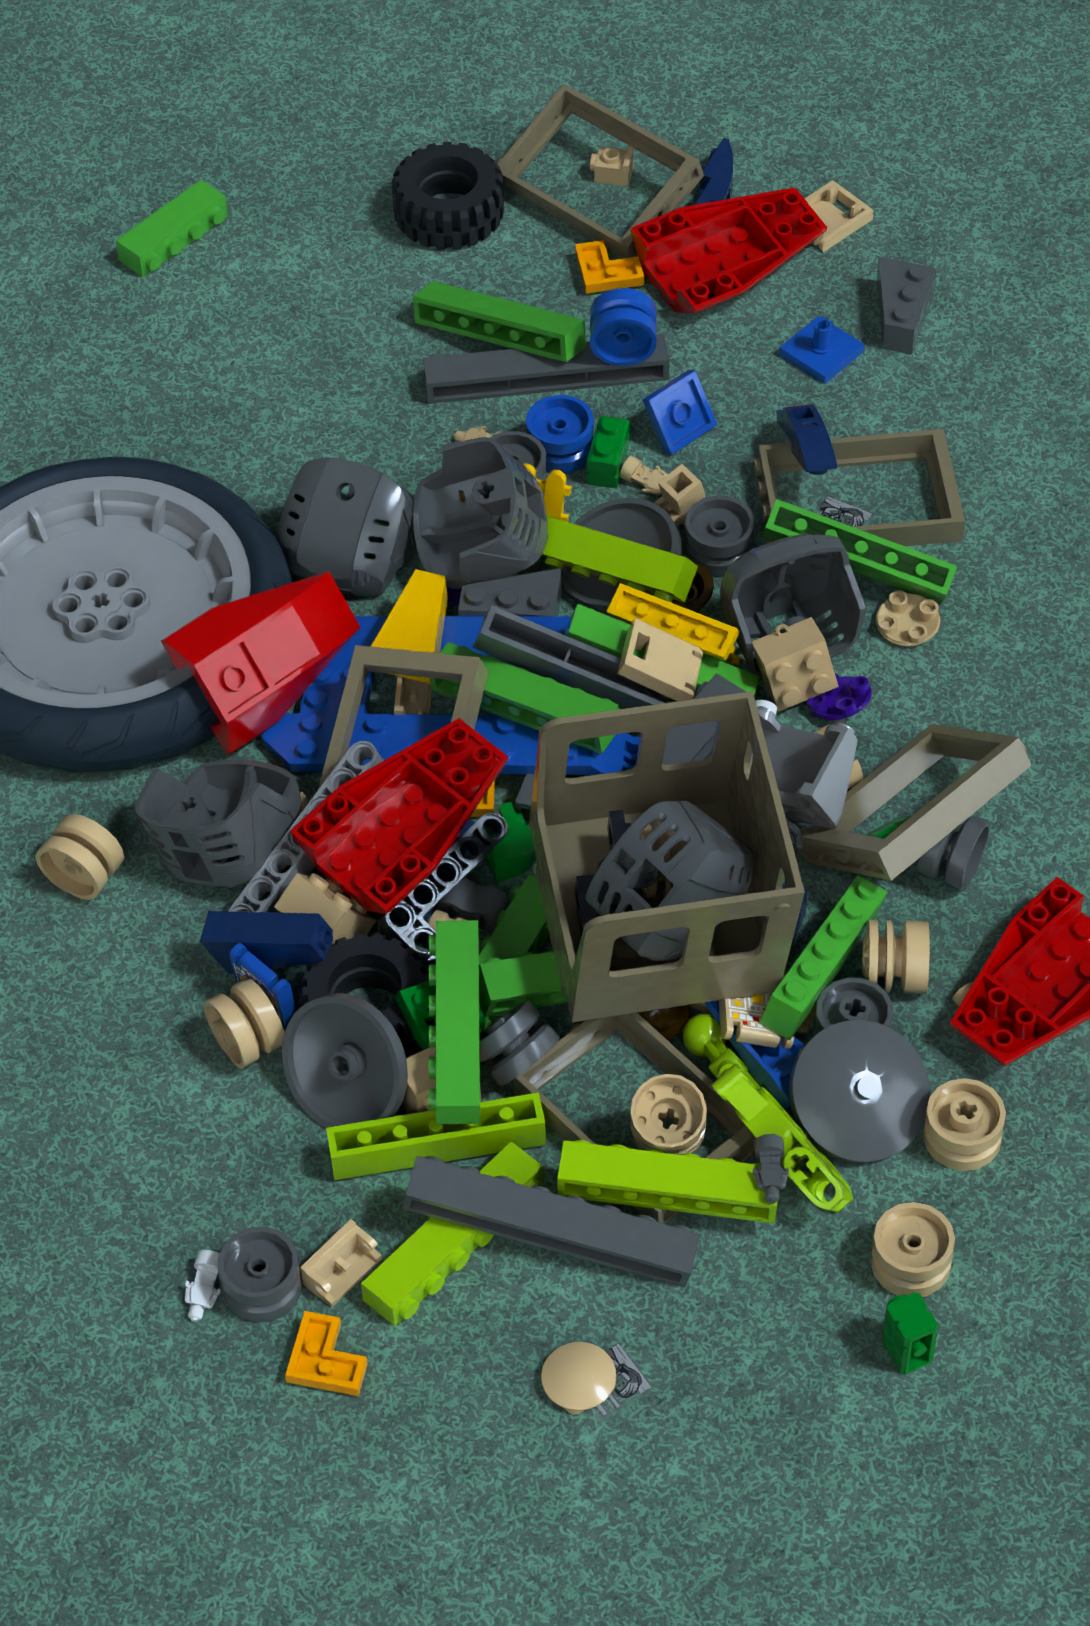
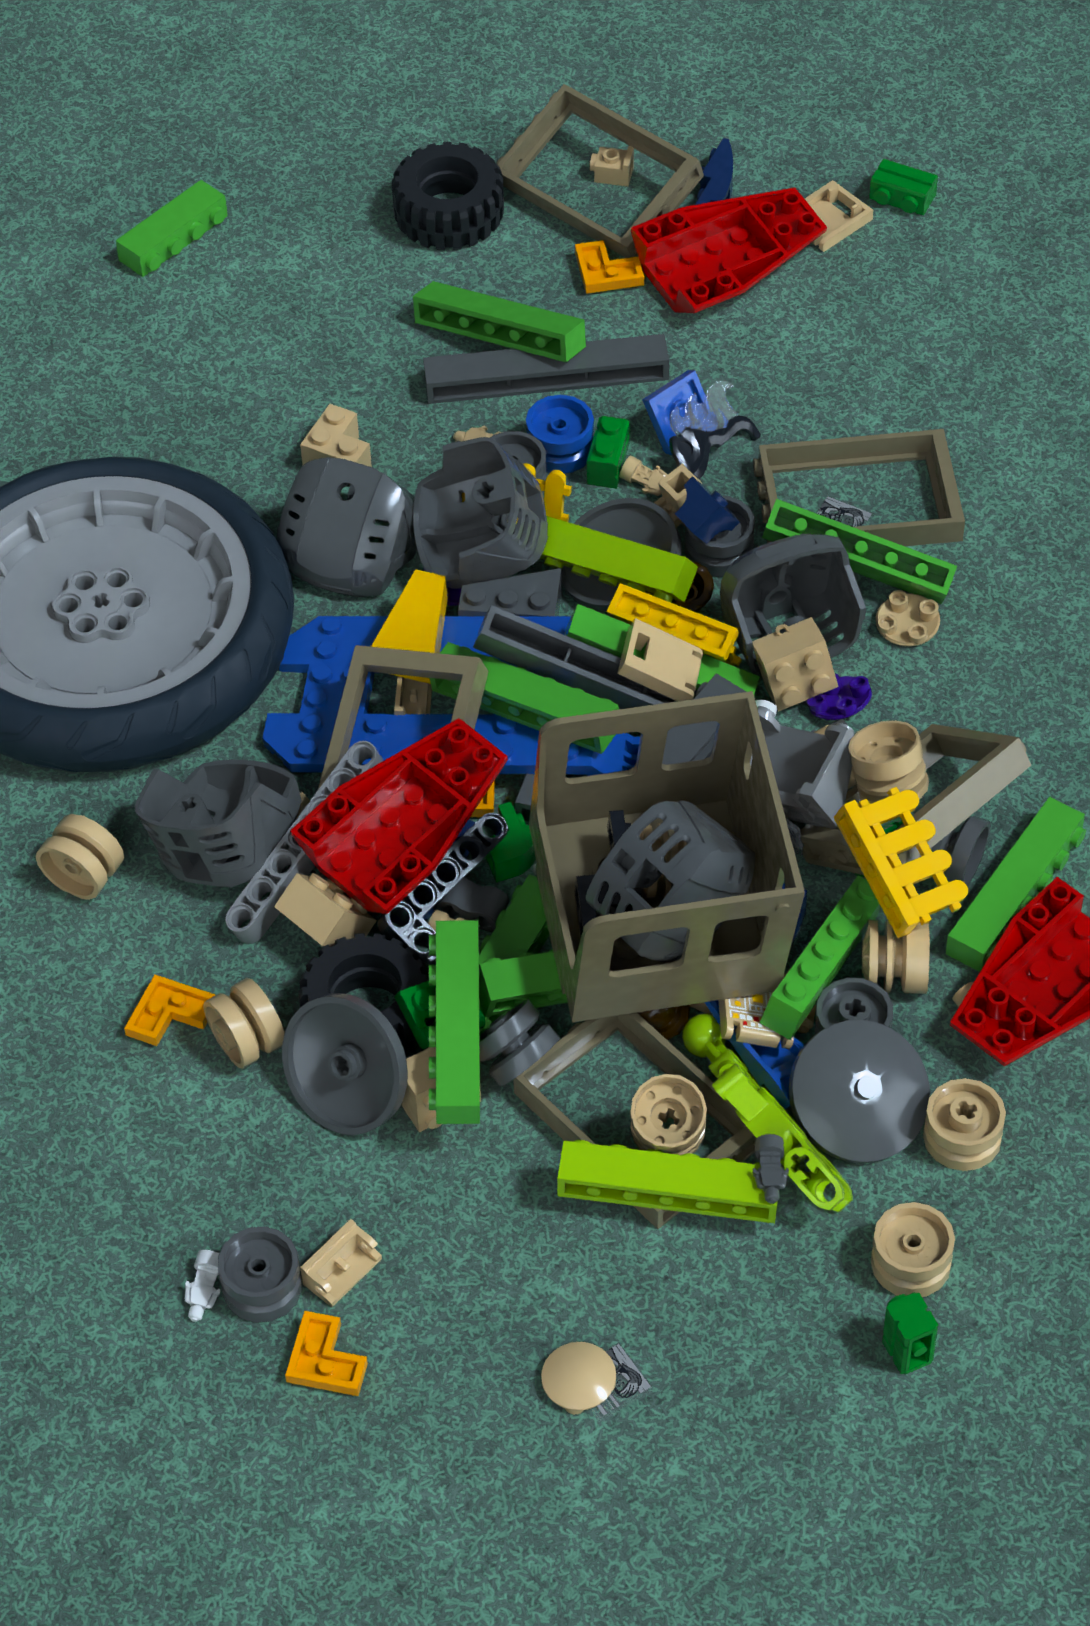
(163, 1002): none -> light orange plate
(262, 652): red wedge -> none
(270, 936): dark blue slope -> none
(278, 992): blue container -> none
(336, 437): none -> tan brick
(398, 1140): lime brick -> none
(438, 1248): lime brick -> none
(551, 1220): dark grey brick -> none
(623, 327): blue wheel -> none
(705, 511): none -> dark blue brick
(706, 427): none -> piece
(808, 438): dark blue slope -> none
(821, 349): blue tile -> none
(882, 868): none -> yellow fence
(888, 757): none -> tan wheel
(903, 187): none -> green brick
(904, 300): dark grey wedge -> none
(1016, 882): none -> bright green brick

